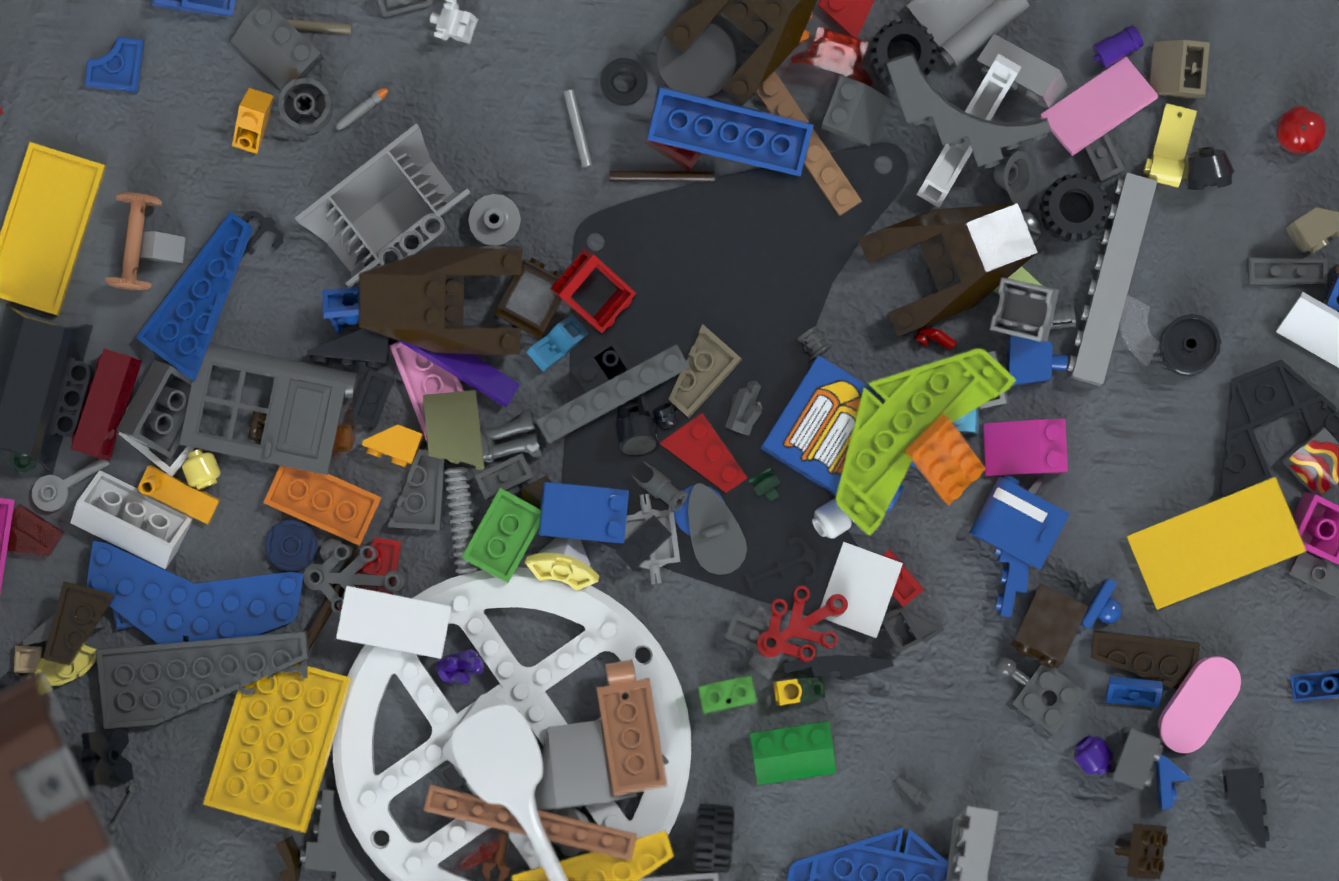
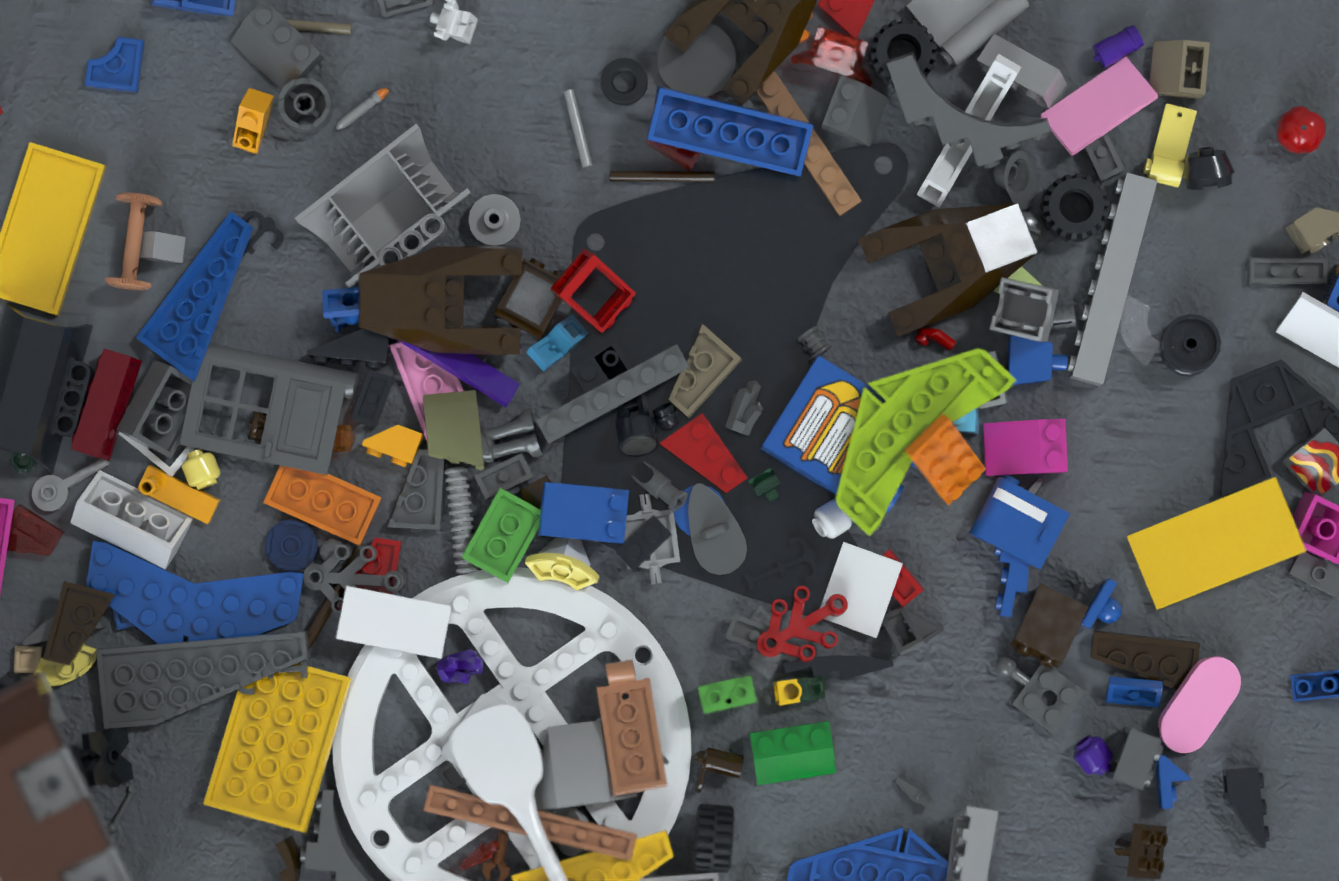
(718, 762): none -> dark brown piece

